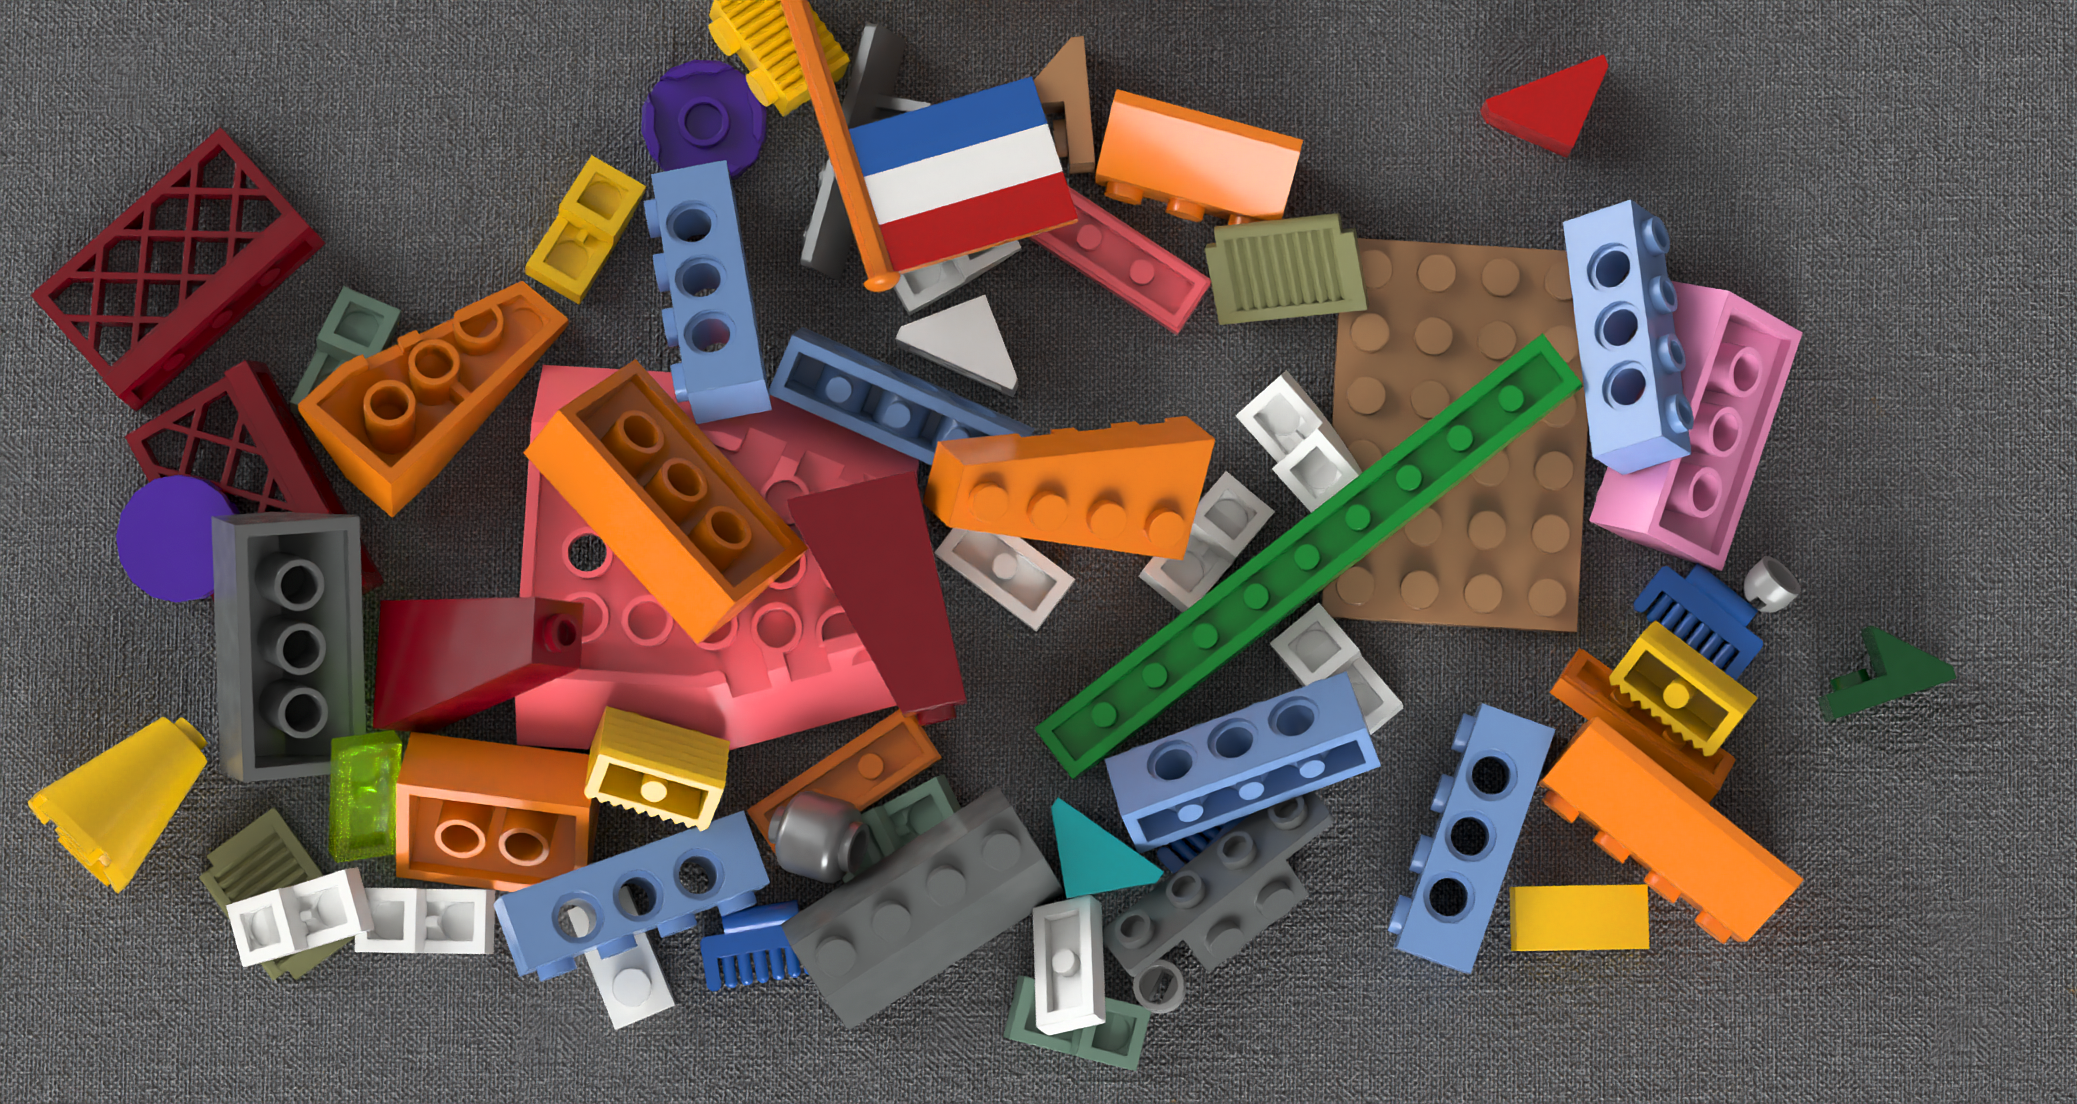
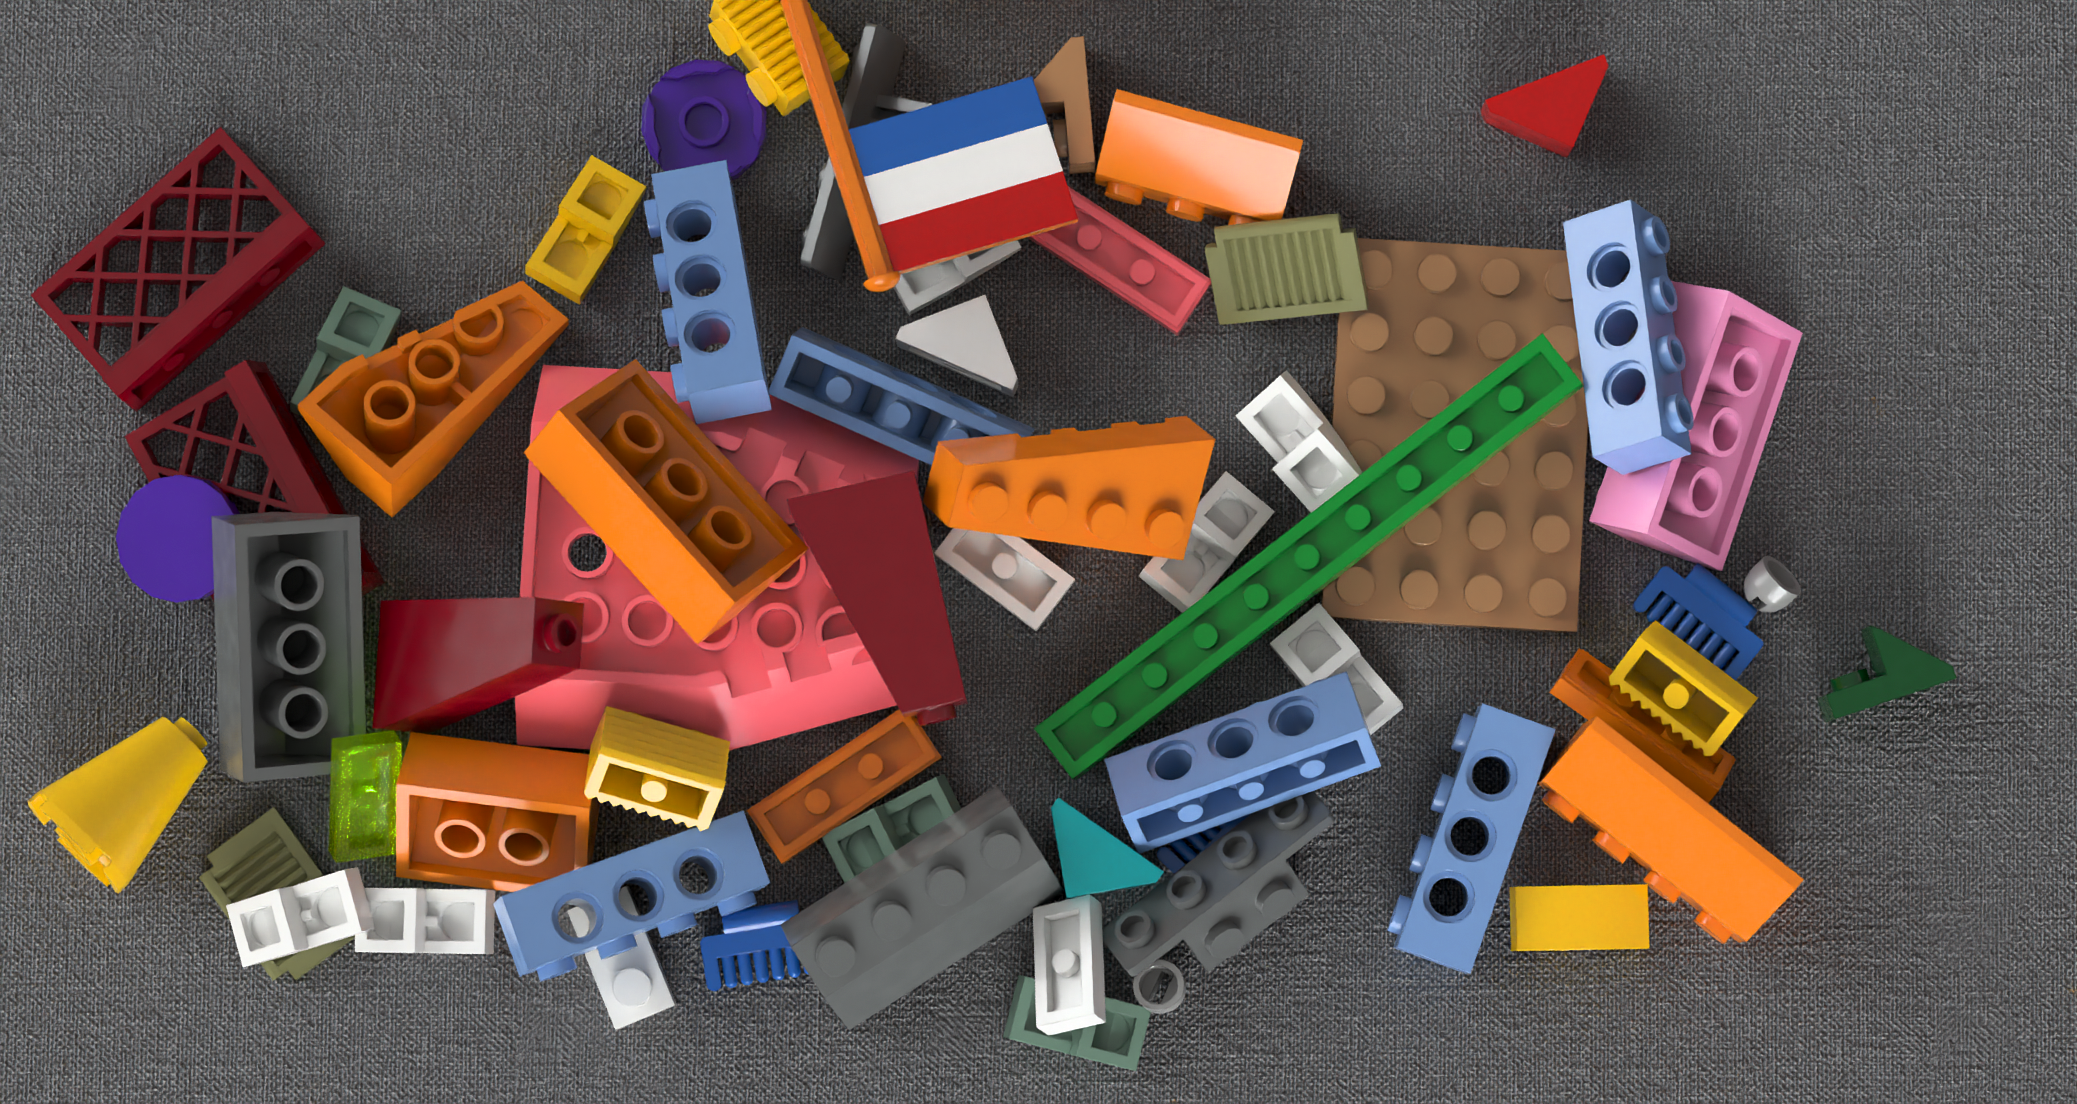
(819, 837): flat silver head -> none

